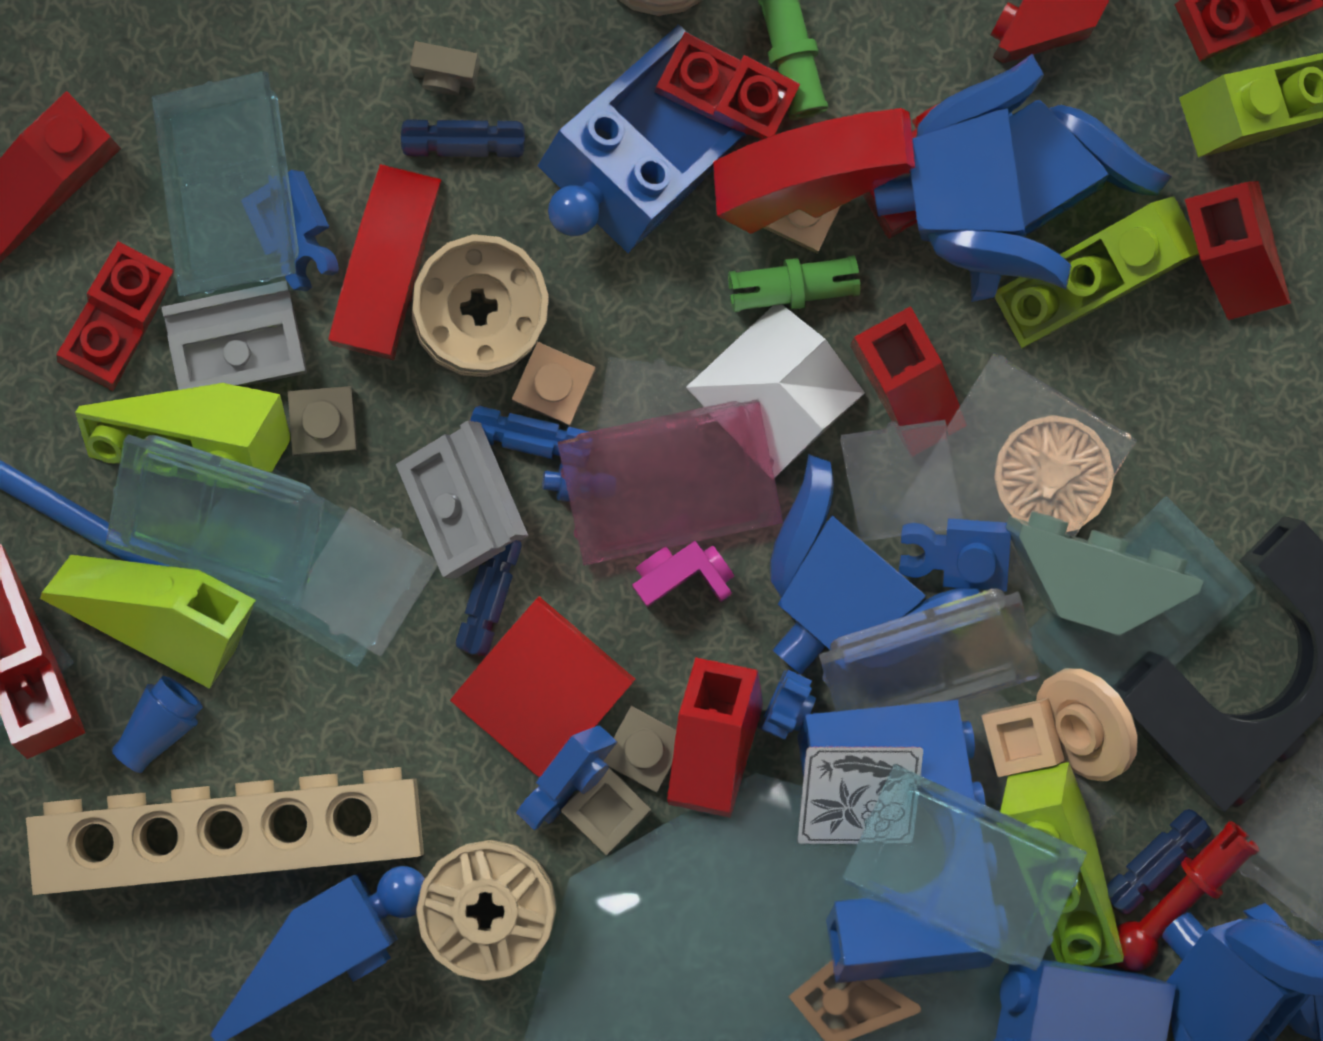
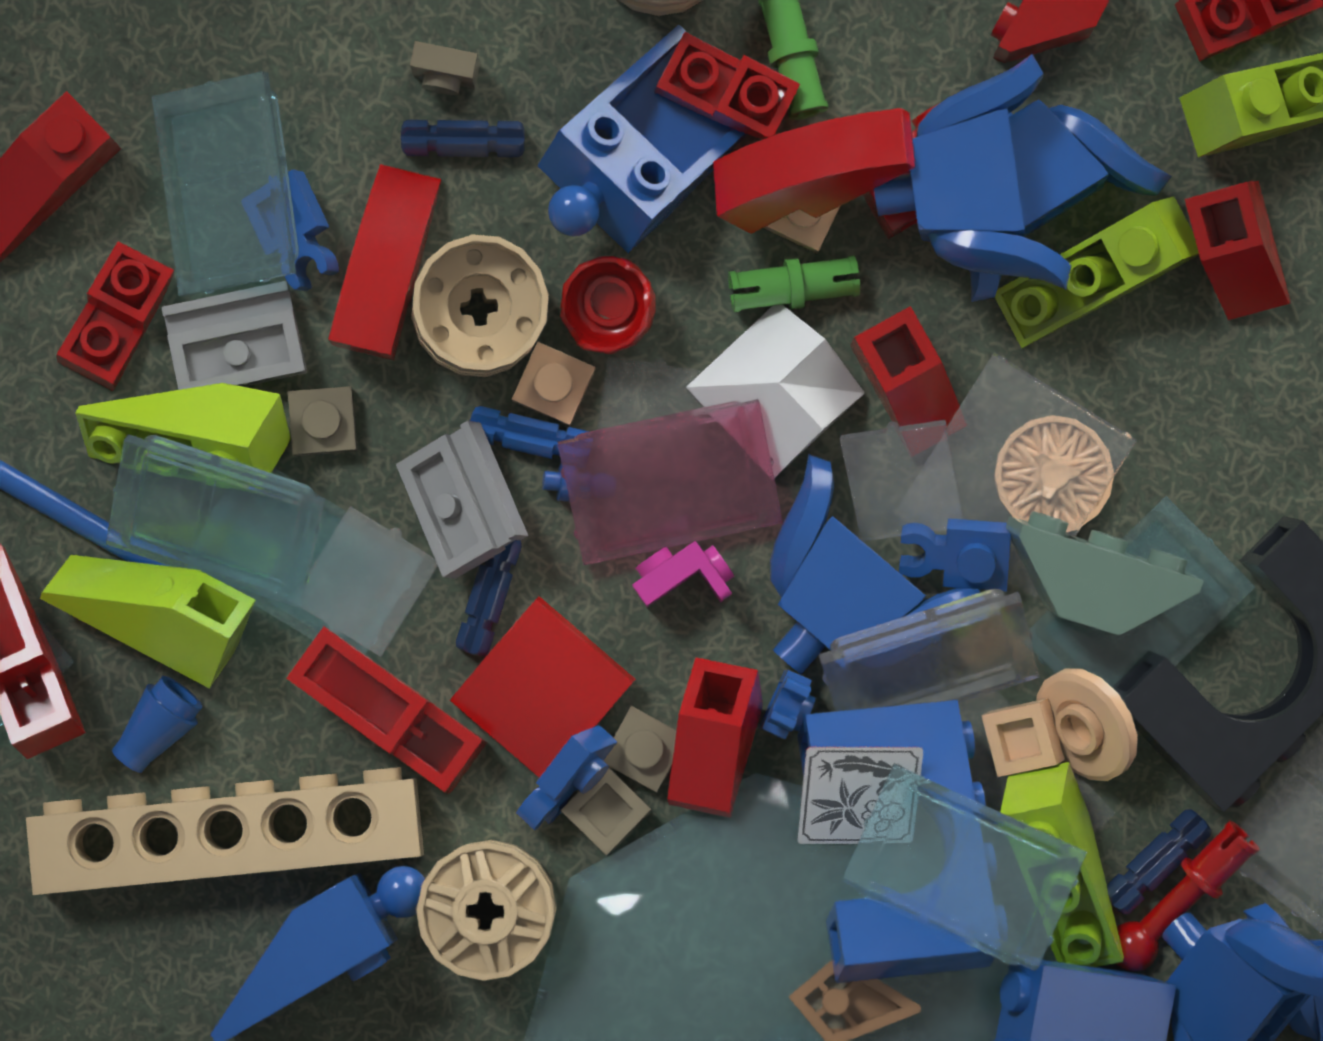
(386, 710): none -> red slope
(614, 290): none -> red hair

